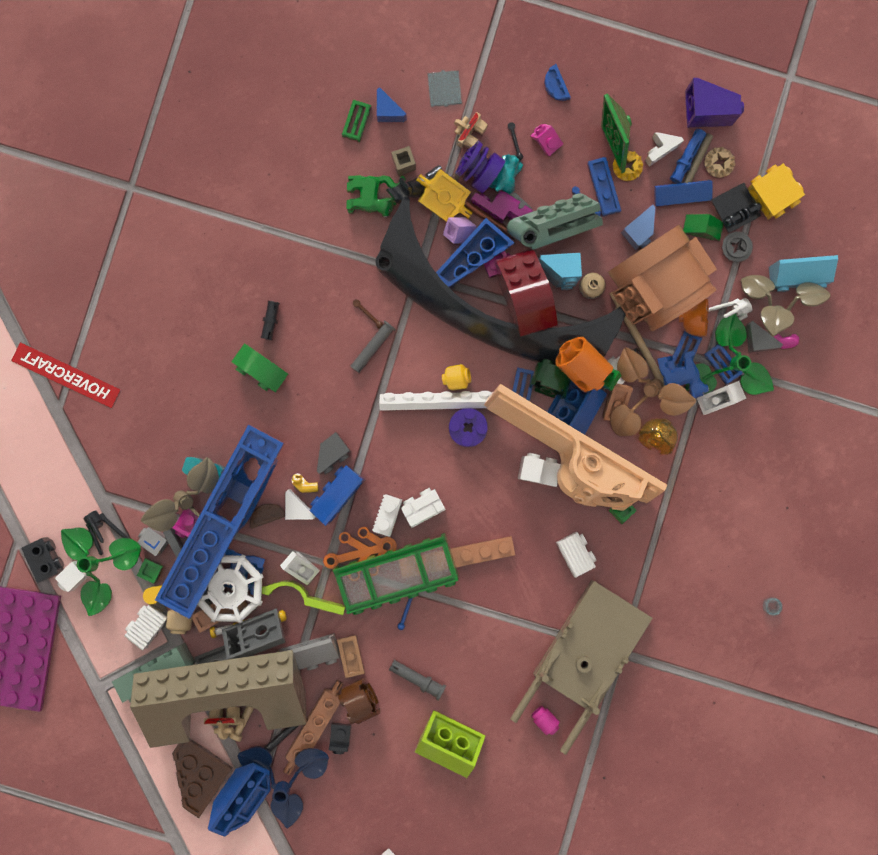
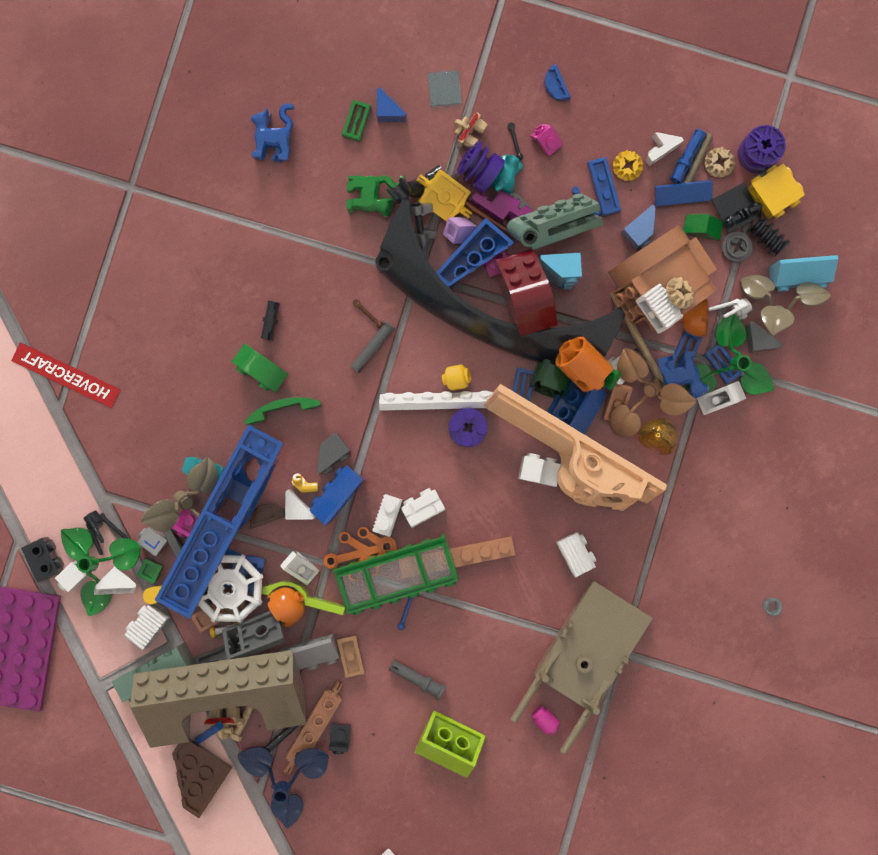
(115, 583): none -> white slope
(177, 623): tan head -> none
(209, 732): none -> blue piece
(239, 798): blue wedge -> none
(260, 416): none -> green slope
(273, 137): none -> blue animal
(286, 605): none -> orange cylinder
(359, 701): reddish brown brick -> none
(403, 160): dark tan brick -> none
(417, 210): none -> flat silver piece
(592, 292): tan head -> none
(616, 130): green slope -> none
(622, 516): green plate -> none
(659, 308): none -> white brick
(676, 297): none -> tan gear
(711, 105): dark purple slope -> none
(753, 156): none -> dark purple wheel
(768, 236): none -> black piece
(788, 342): dark pink arm -> none

